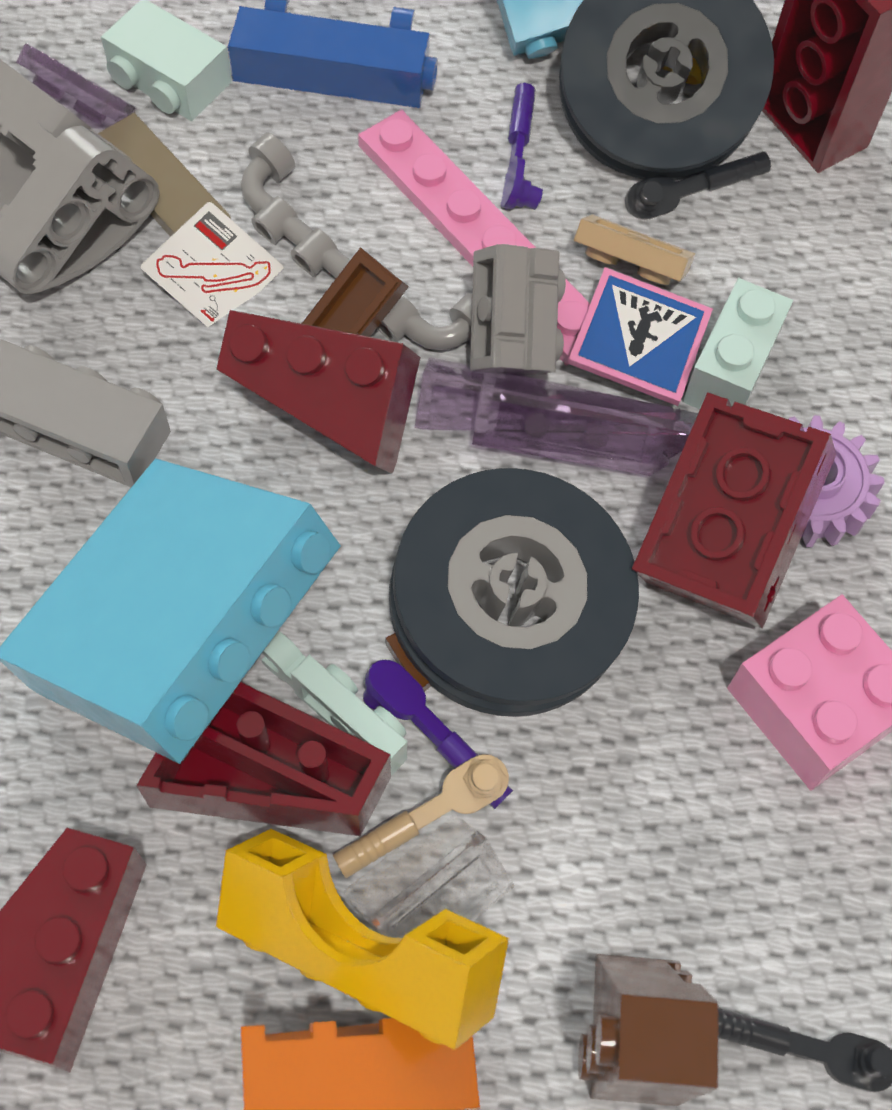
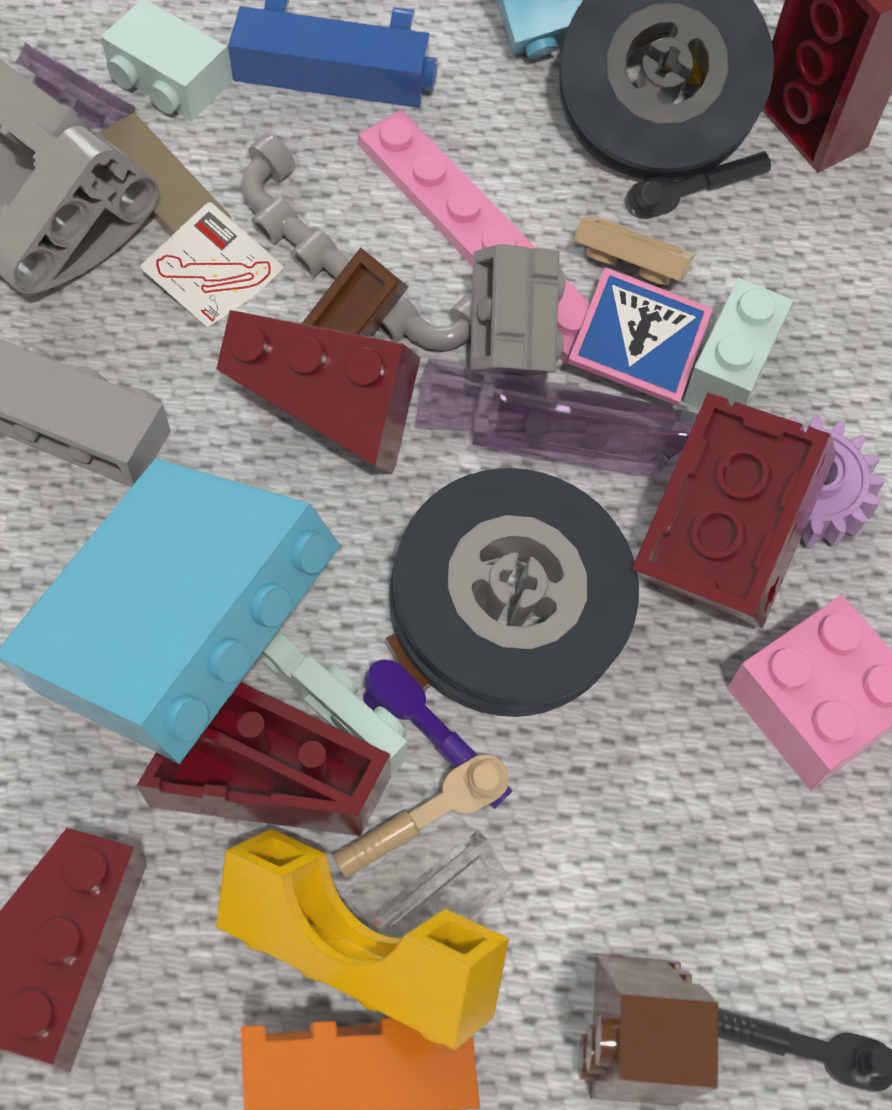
(517, 189): dark purple piece -> none

